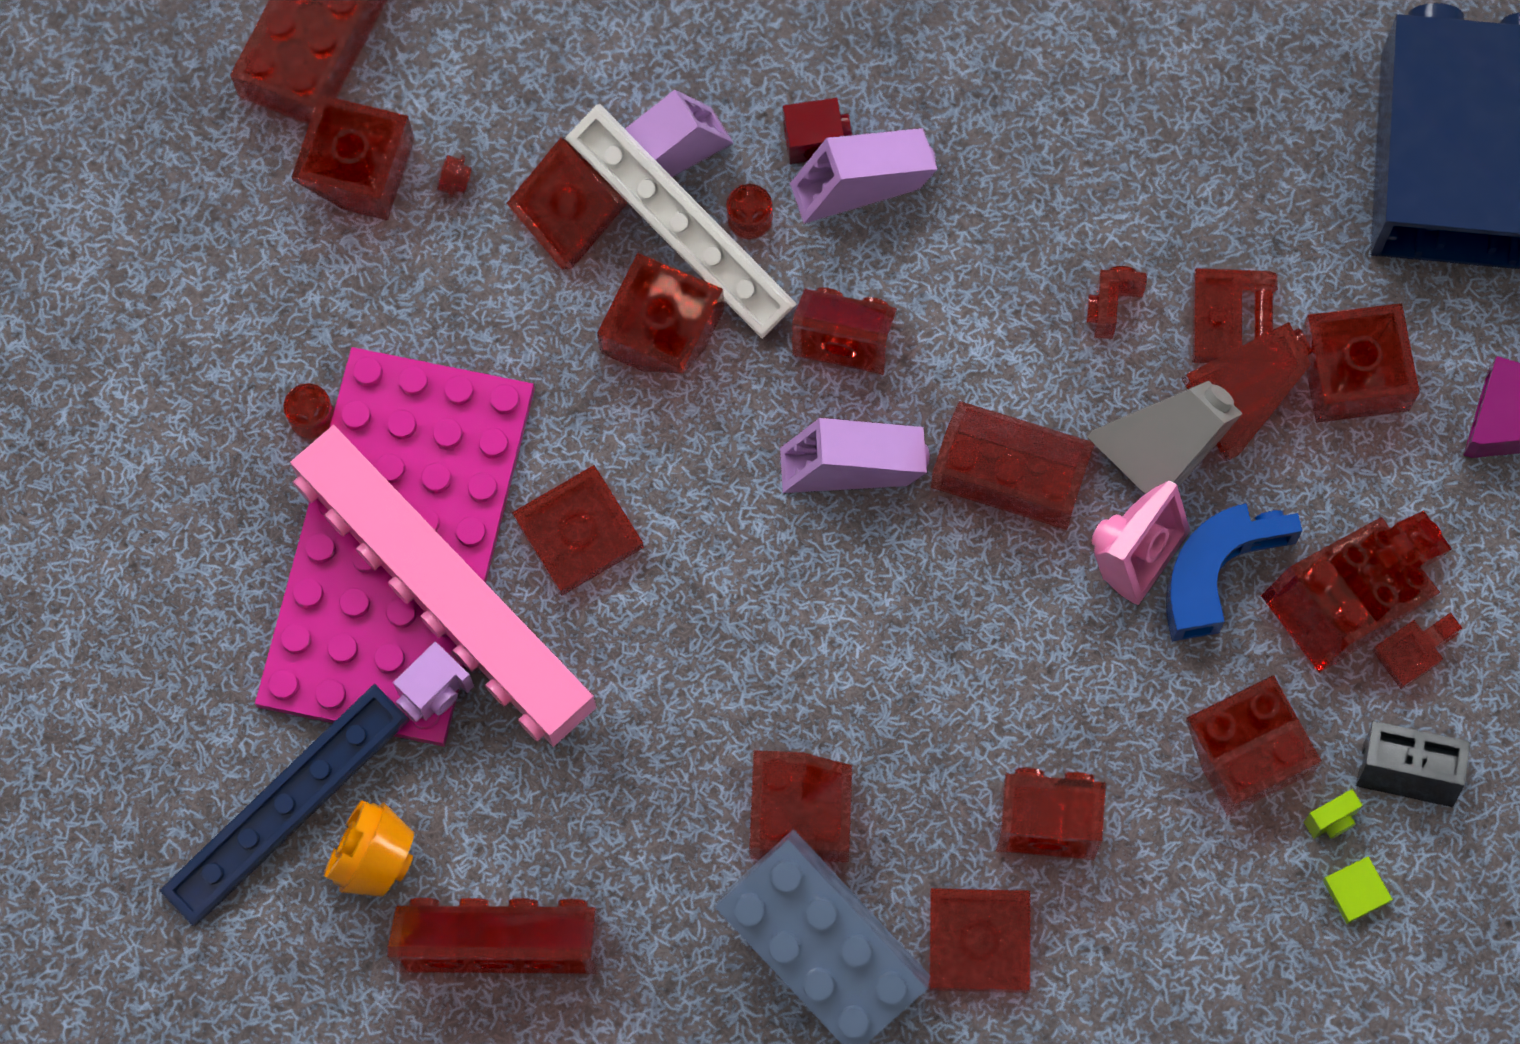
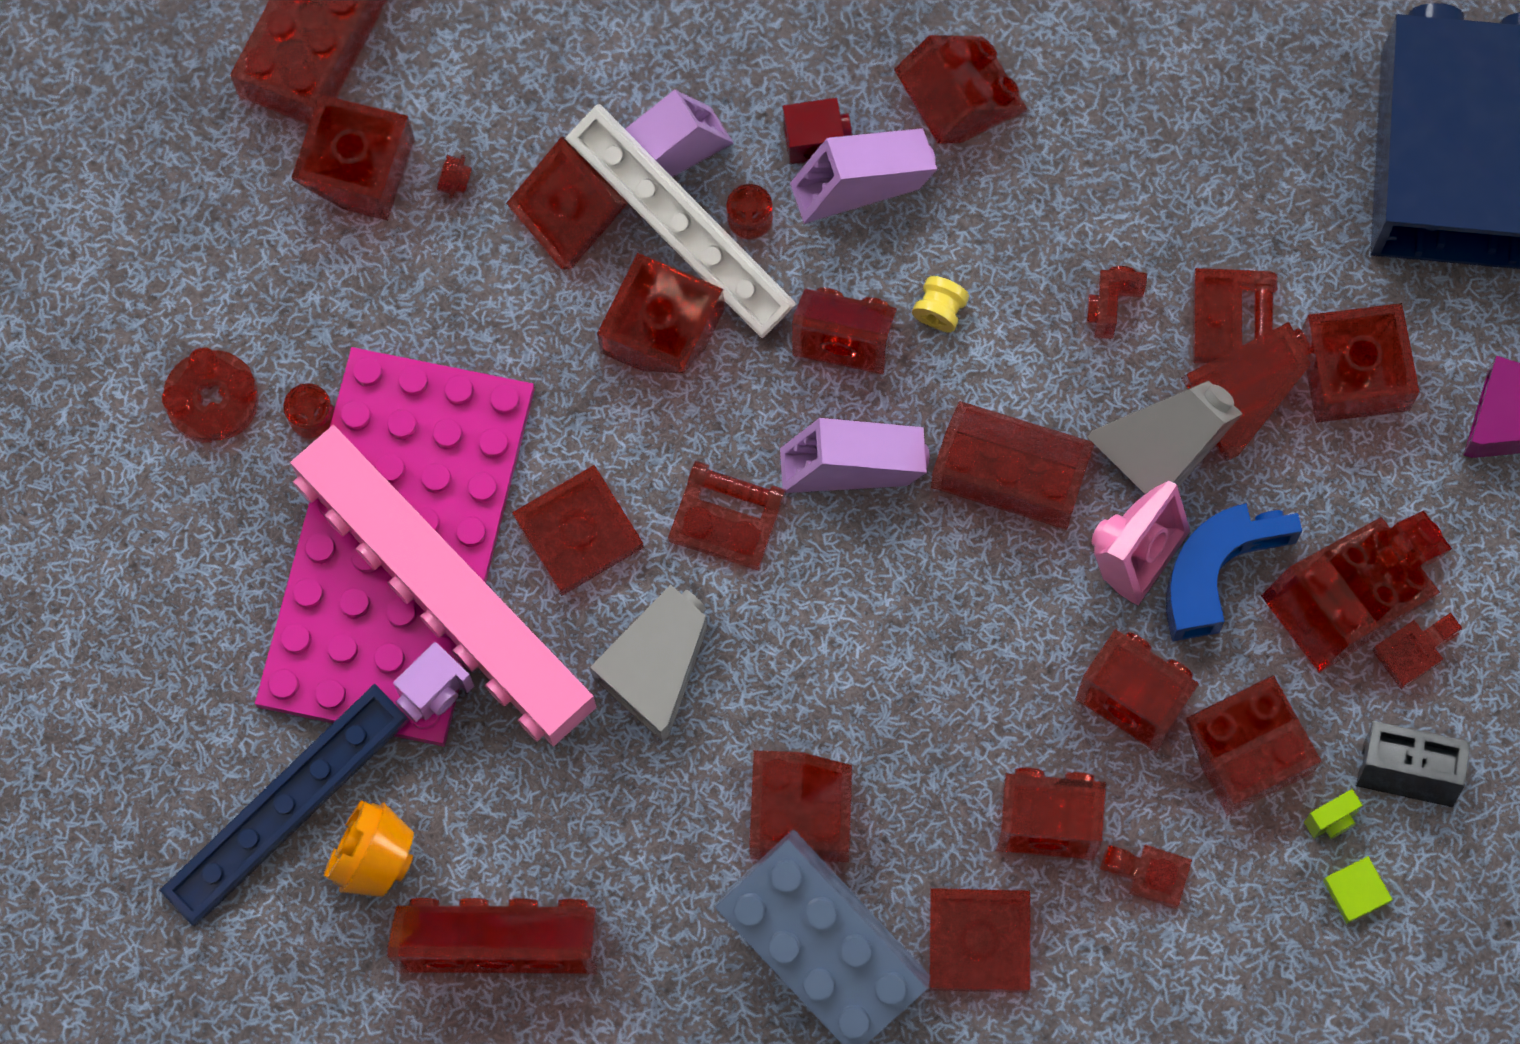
(205, 370): none -> clear red plate
(655, 659): none -> light grey slope
(723, 530): none -> clear red plate
(940, 303): none -> light yellow wheel
(959, 86): none -> clear red slope
(1137, 689): none -> clear red brick
(1154, 874): none -> clear red plate

